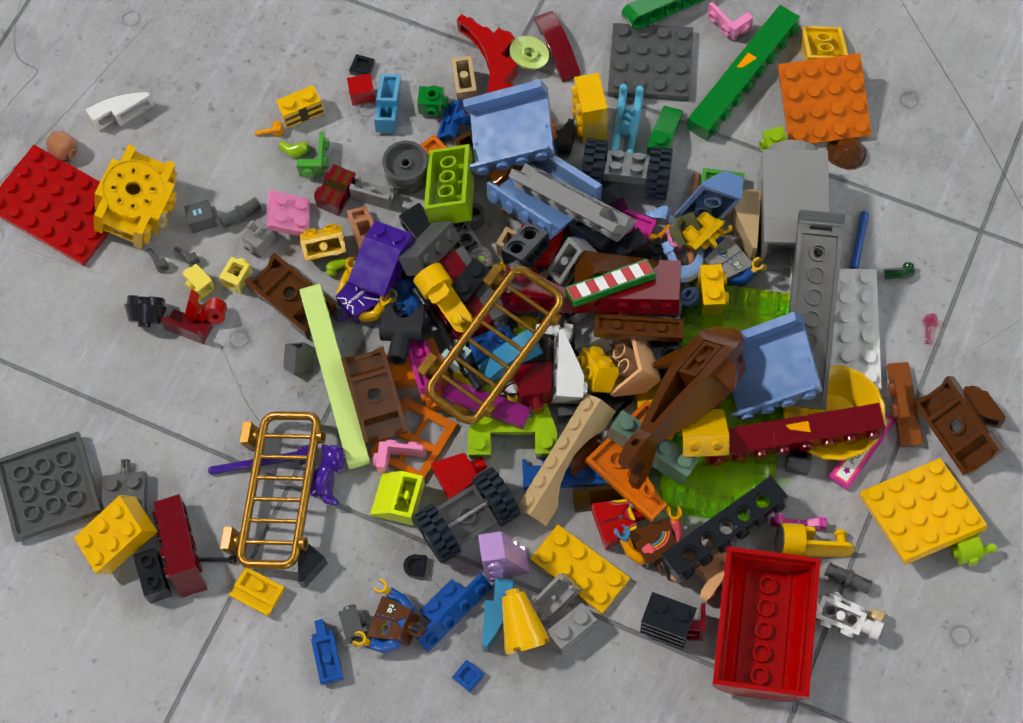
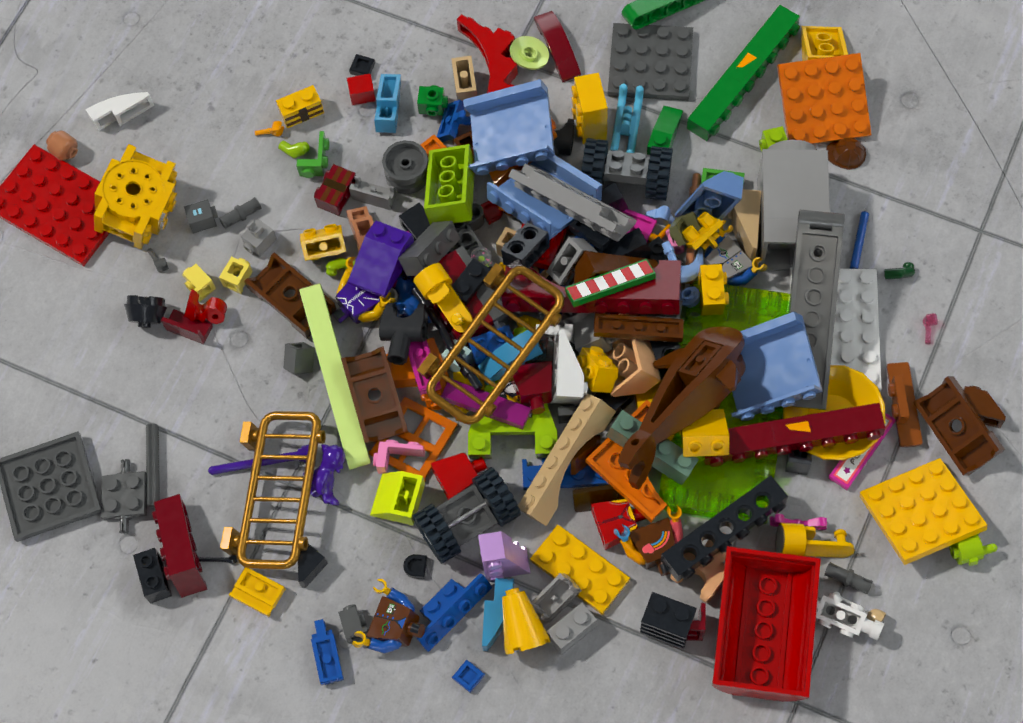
(115, 534): yellow brick -> none
(152, 464): none -> dark grey axle
(191, 259): dark grey hand -> none
(287, 213): bright pink plate -> none
(491, 212): none -> red tile
(732, 29): bright pink bracket -> none

